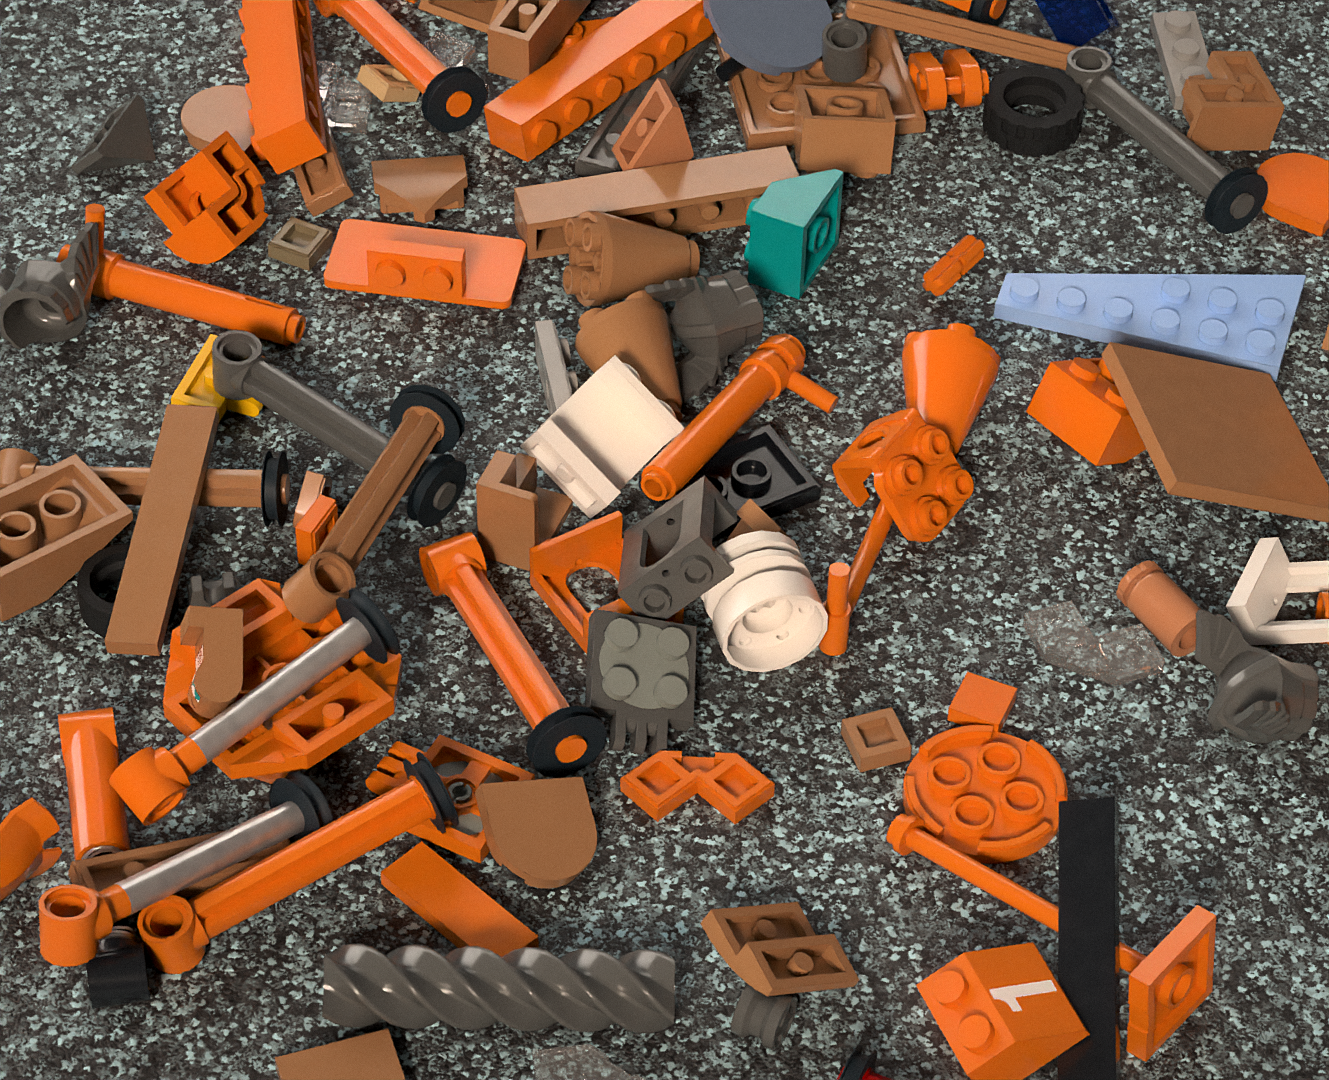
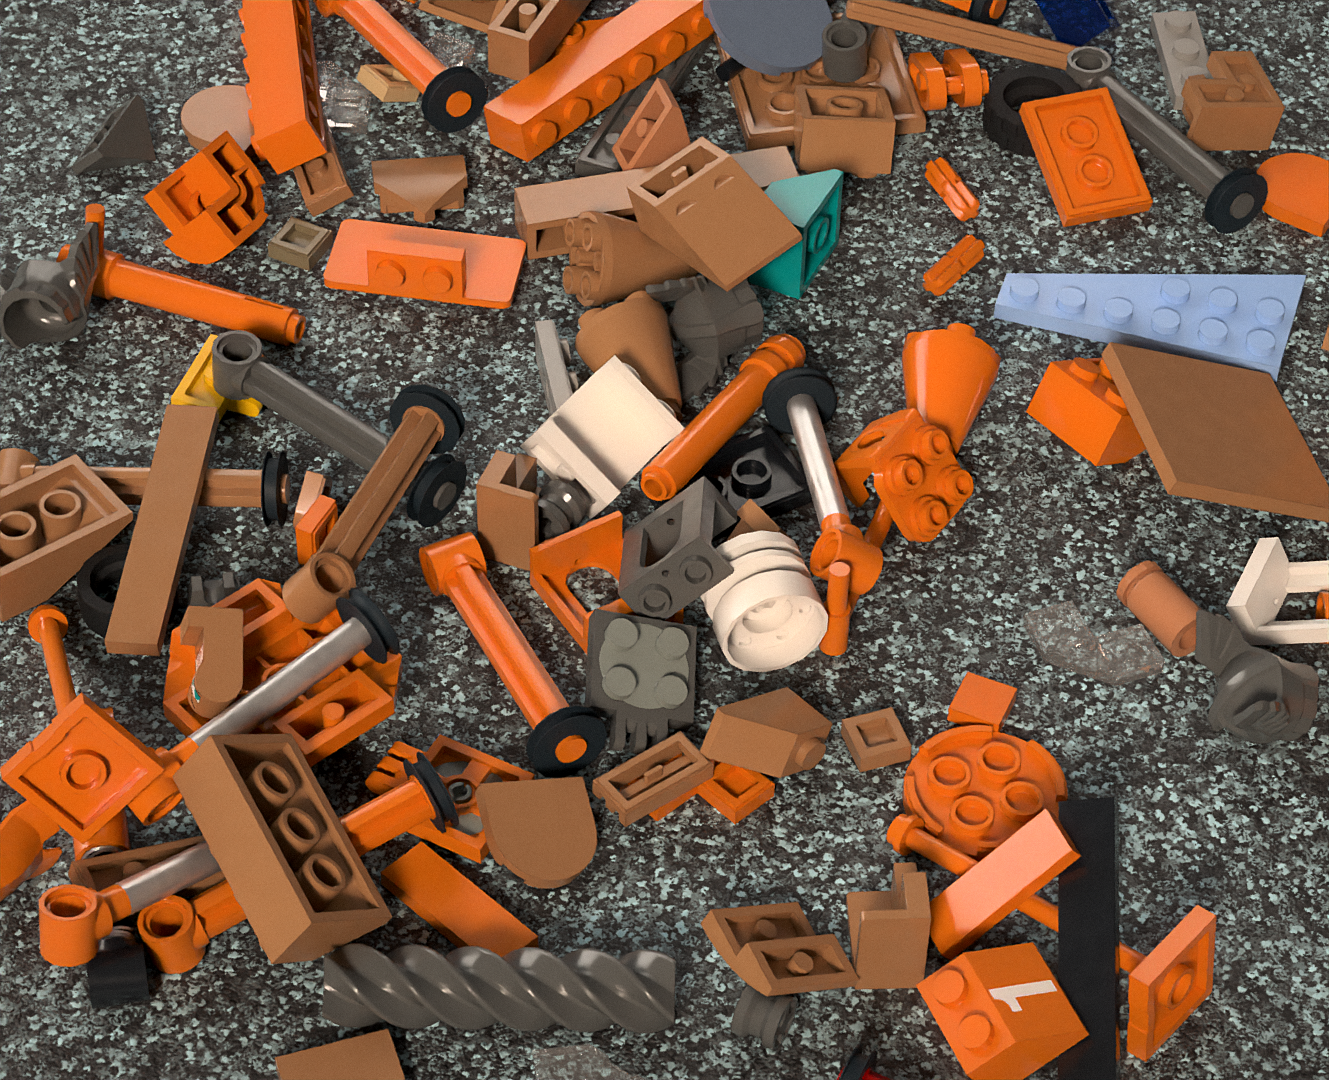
(84, 761): none -> orange tile
(280, 845): none -> medium nougat slope
(559, 509): none -> dark grey wheel
(659, 782): none -> medium nougat tile
(711, 214): none -> medium nougat slope
(768, 734): none -> medium nougat slope
(800, 405): none -> piece
(890, 931): none -> medium nougat panel
(952, 189): none -> orange piece
(1000, 883): none -> tile
(1085, 157): none -> orange tile

